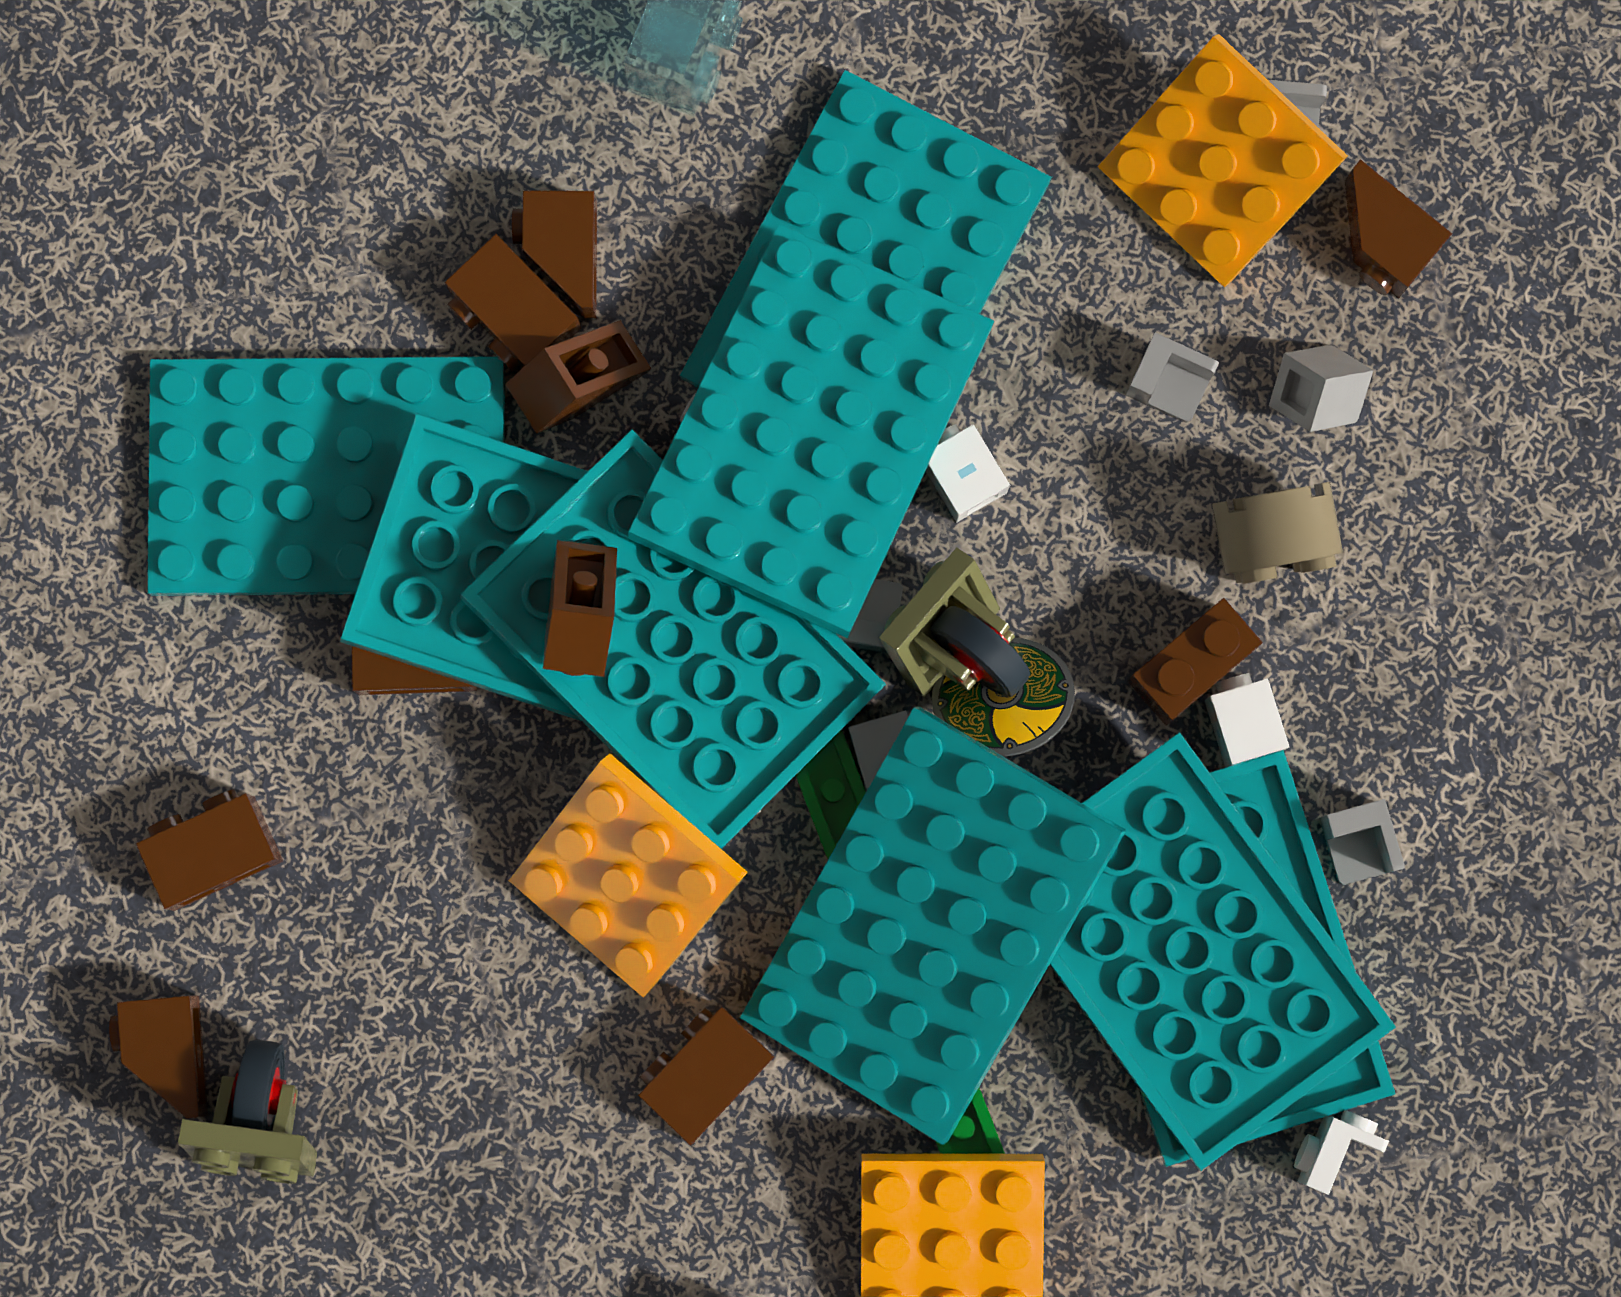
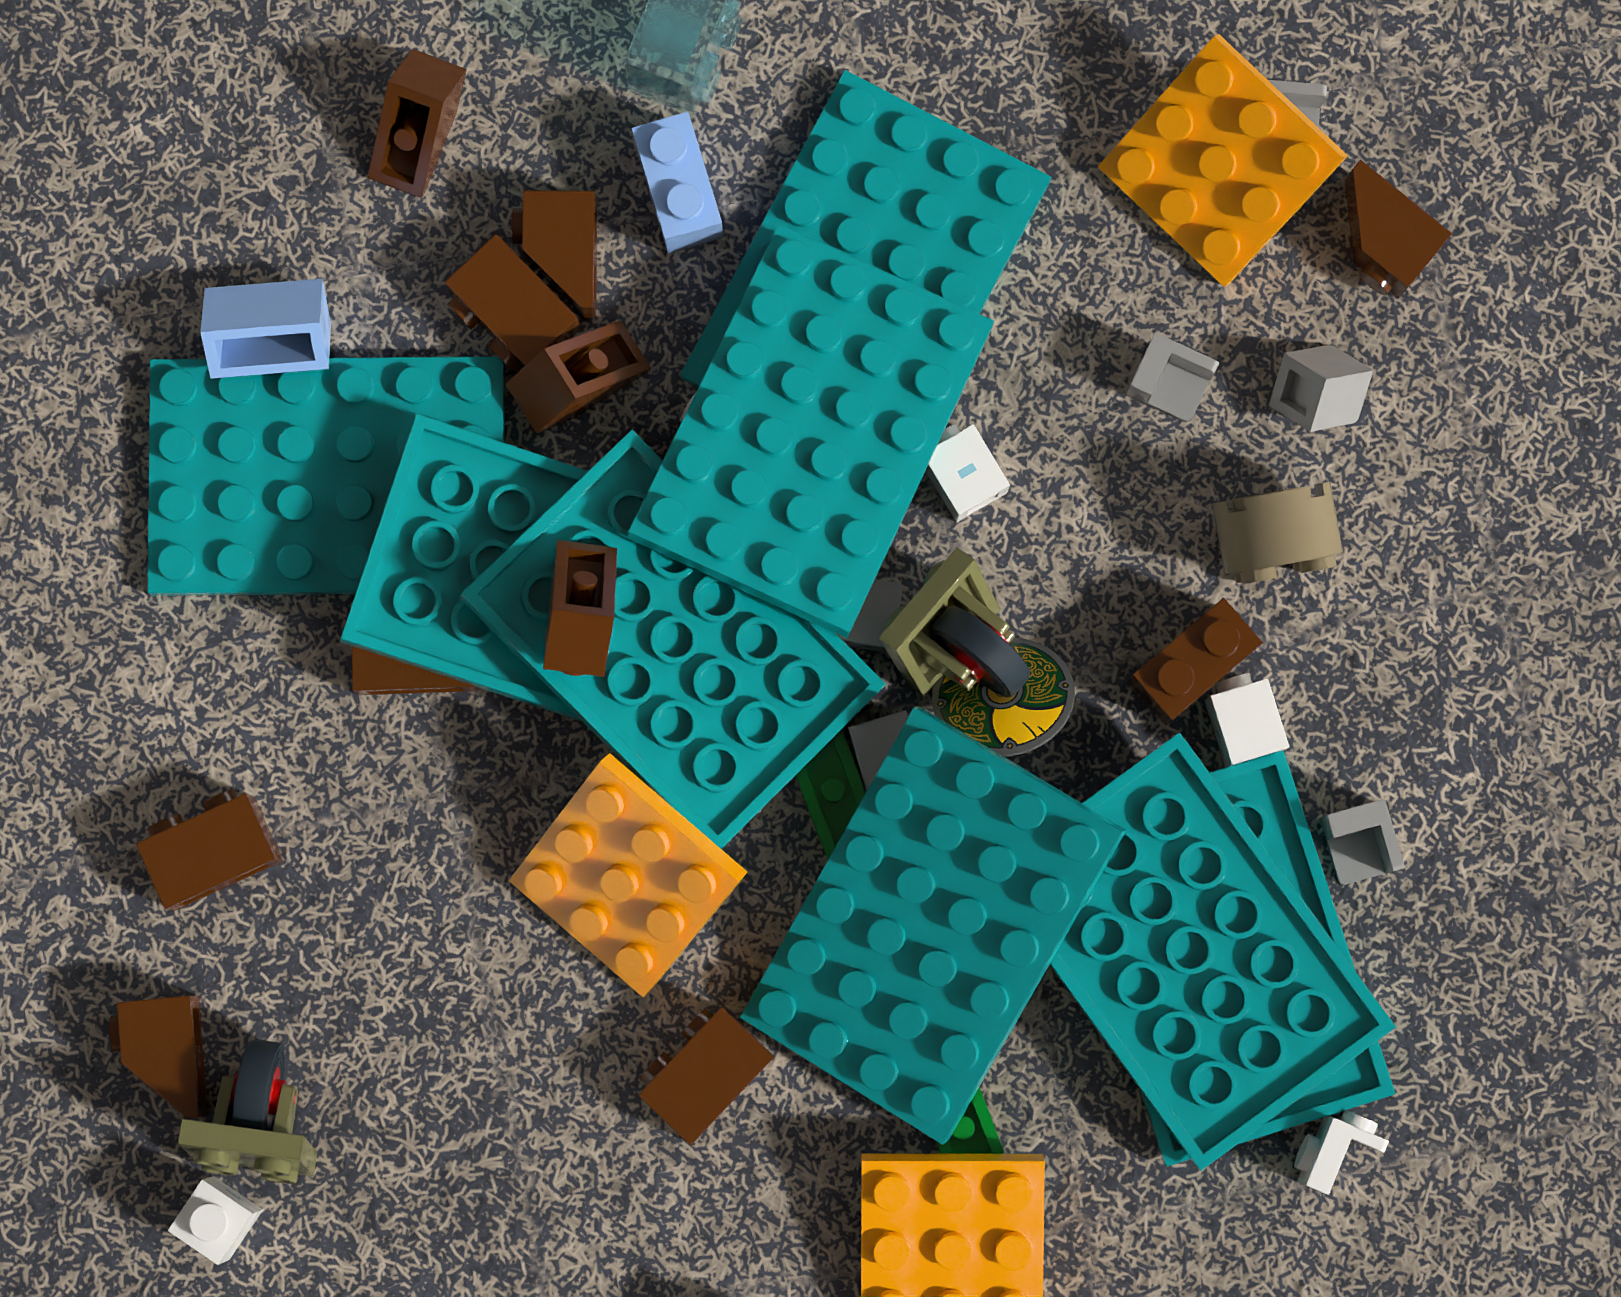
(215, 1220): none -> white brick
(266, 328): none -> light blue brick
(415, 121): none -> reddish brown slope
(678, 182): none -> light blue brick

